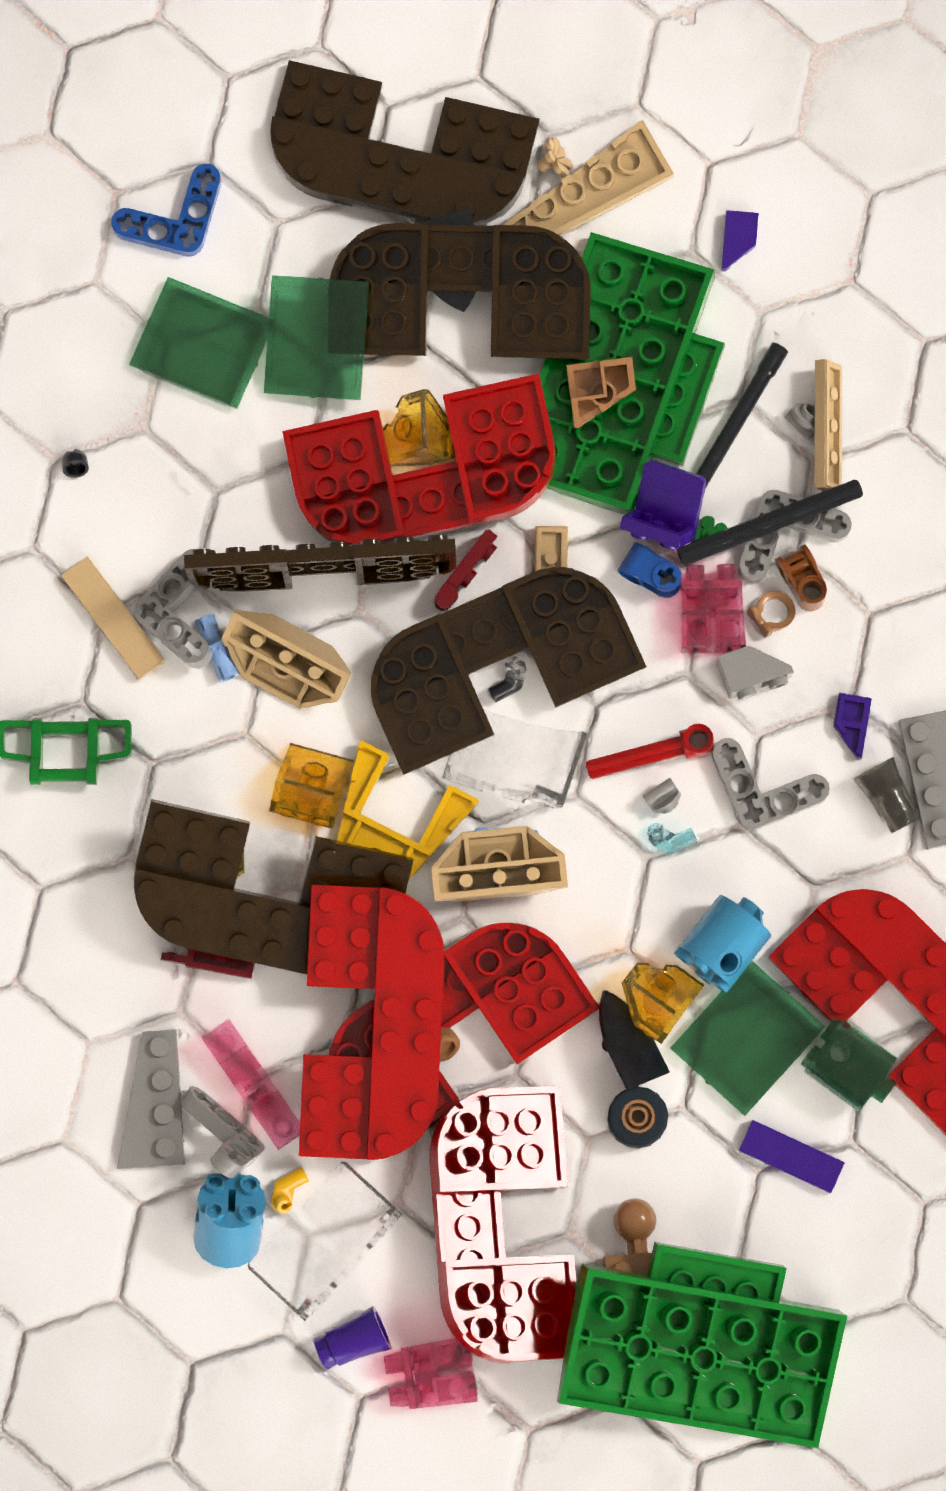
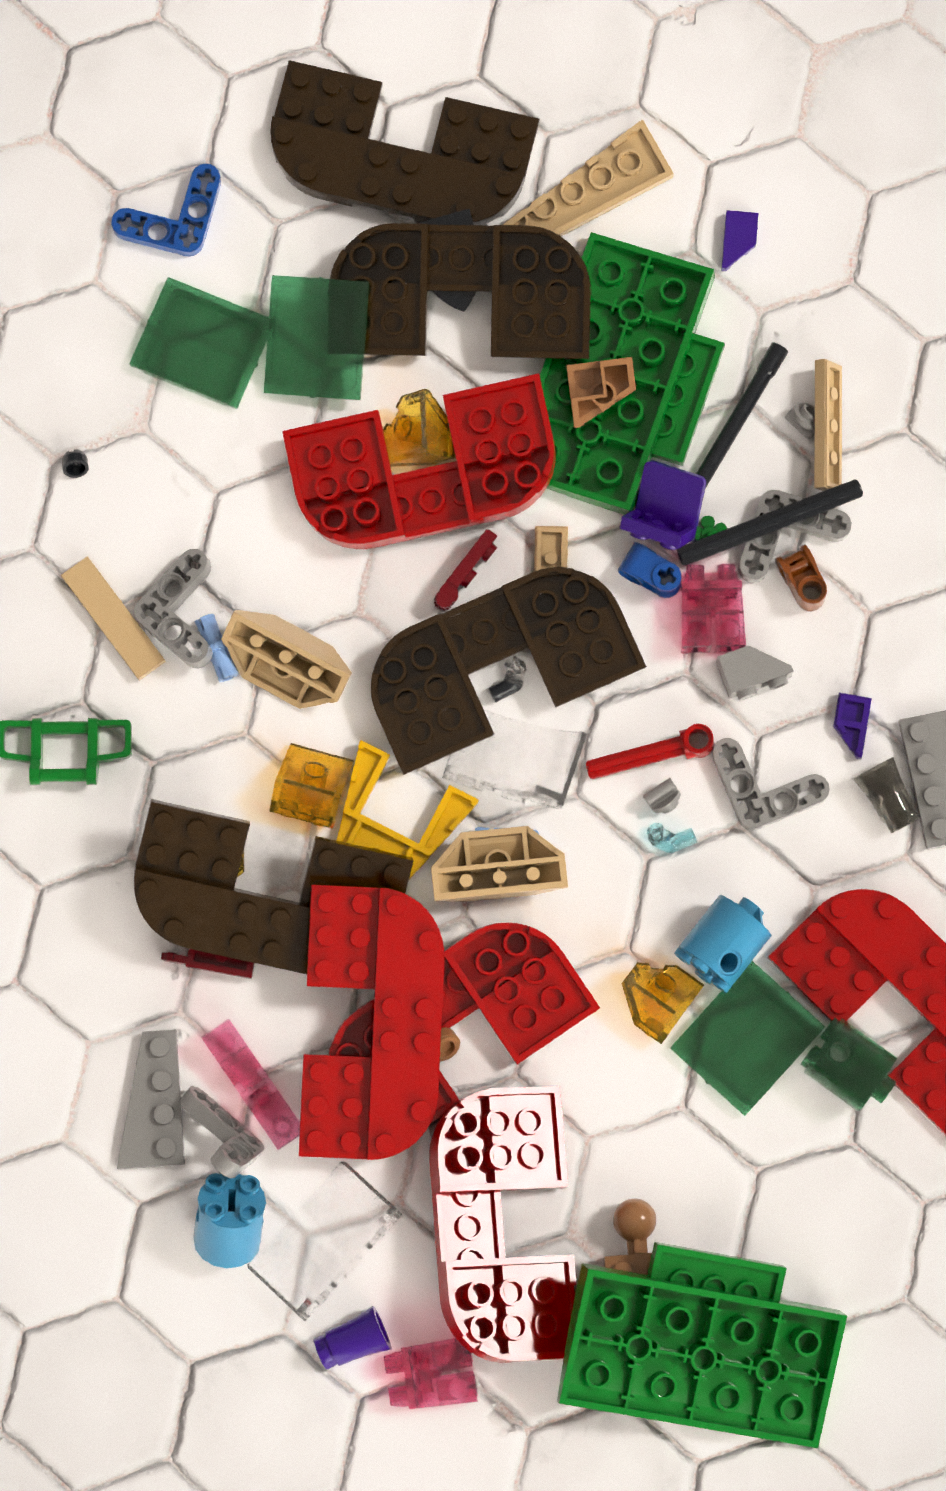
(274, 567): dark brown plate -> none
(284, 1190): yellow arm -> none
(555, 158): tan plant -> none
(629, 1048): black shield -> none
(635, 1128): black wheel -> none
(767, 628): medium nougat piece -> none
(791, 1156): dark purple tile -> none

